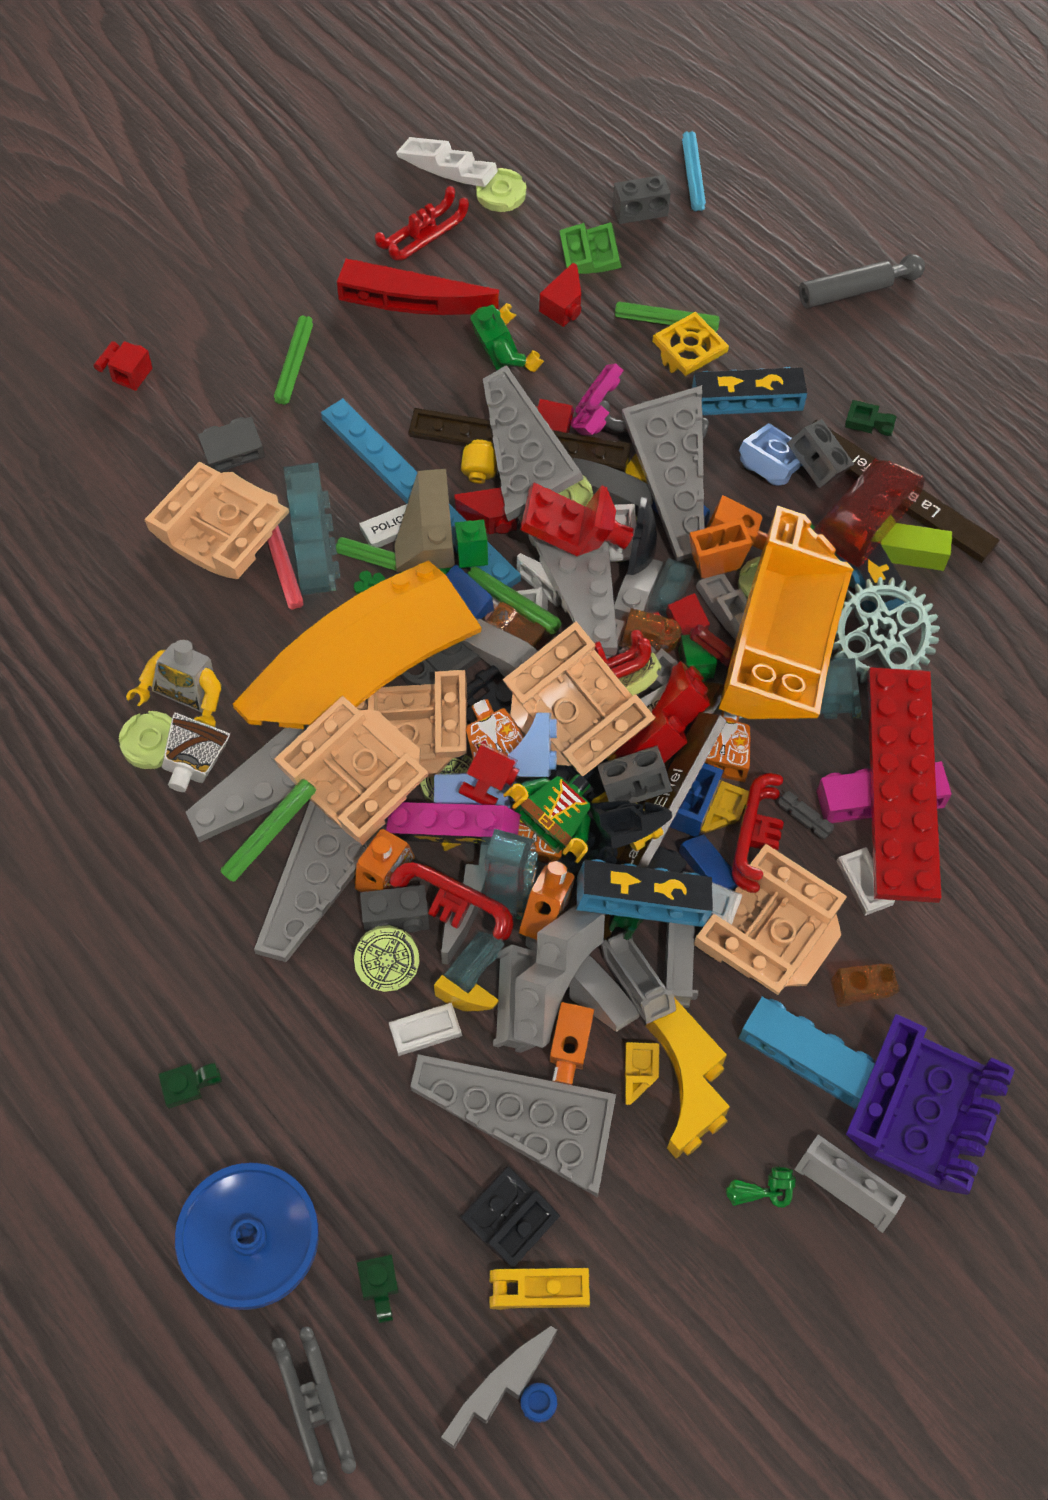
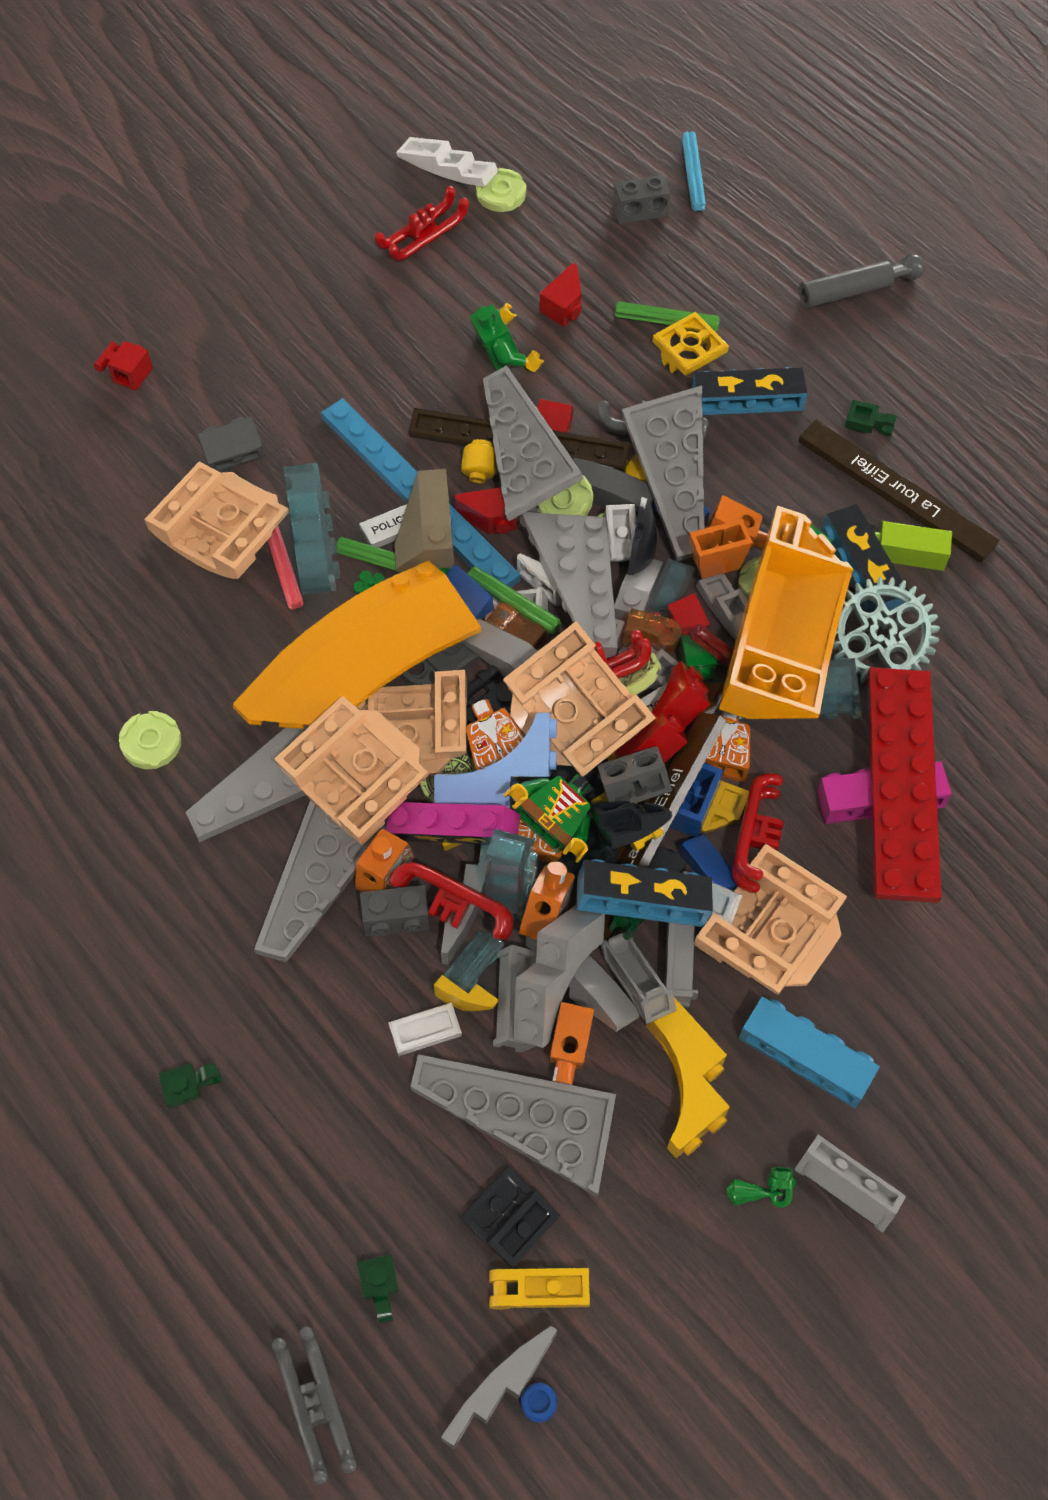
(182, 677): torso -> none
(191, 751): torso -> none
(247, 1236): blue dish -> none
(268, 830): bright green axle -> none
(293, 360): bright green axle -> none
(386, 958): yellowish green tile -> none
(410, 291): red slope -> none
(471, 543): green brick -> none
(490, 769): red brick -> none
(572, 525): red plate -> none
(589, 413): dark pink plate -> none
(591, 248): bright green slope -> none
(640, 1068): yellow slope -> none
(769, 455): light blue slope -> none
(805, 815): dark grey axle -> none
(820, 453): dark grey brick -> none
(858, 872): white tile -> none
(864, 983): clear orange leg -> none
(870, 509): clear red windscreen -> none
(928, 1108): dark purple slope -> none

